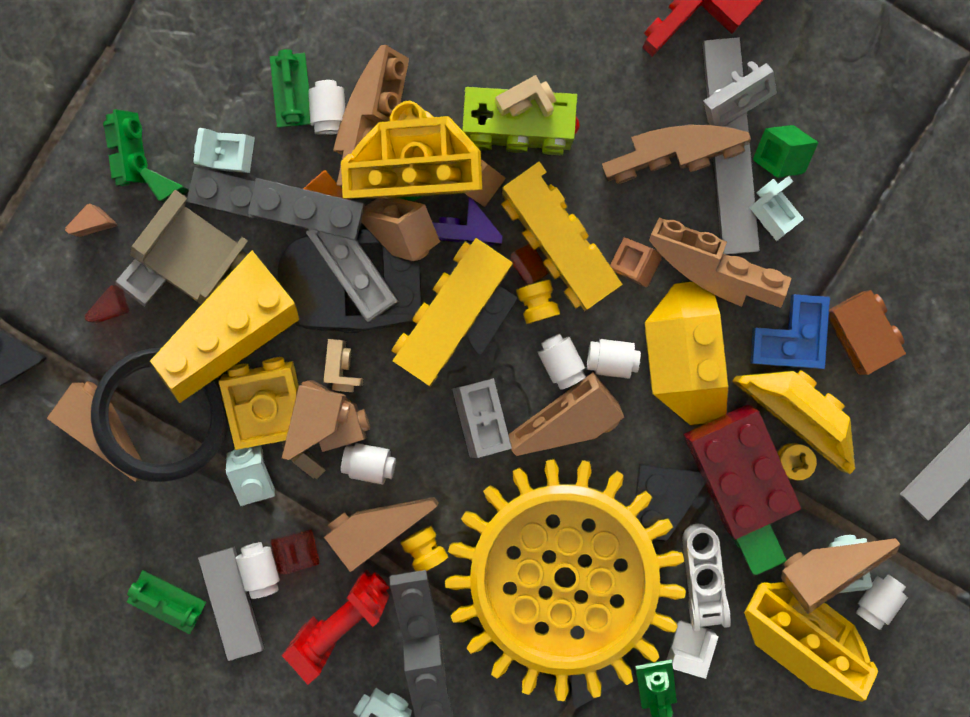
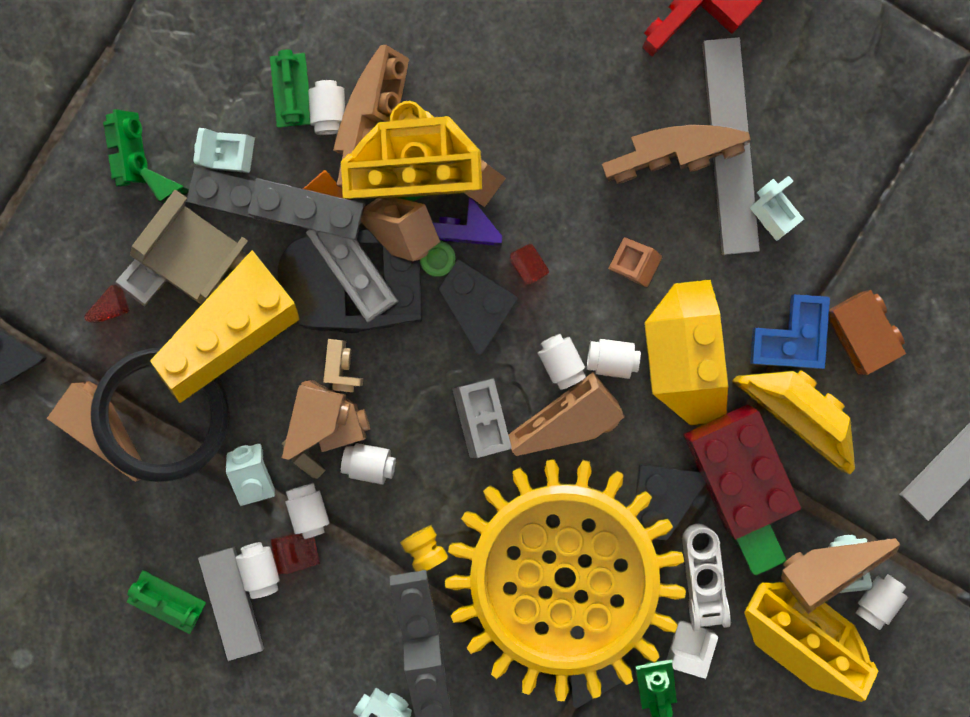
(90, 220): nougat slope -> none
(259, 401): yellow plate -> none
(306, 511): none -> white brick
(316, 639): red fence -> none
(370, 530): medium nougat slope -> none
(439, 260): none -> bright green tile
(452, 310): yellow wedge -> none
(518, 98): tan bracket -> none
(522, 131): lime piece -> none
(537, 299): yellow wheel -> none
(559, 238): yellow wedge -> none
(702, 261): medium nougat slope -> none
(740, 95): light grey plate -> none
(785, 151): green panel -> none
(790, 459): yellow wheel -> none

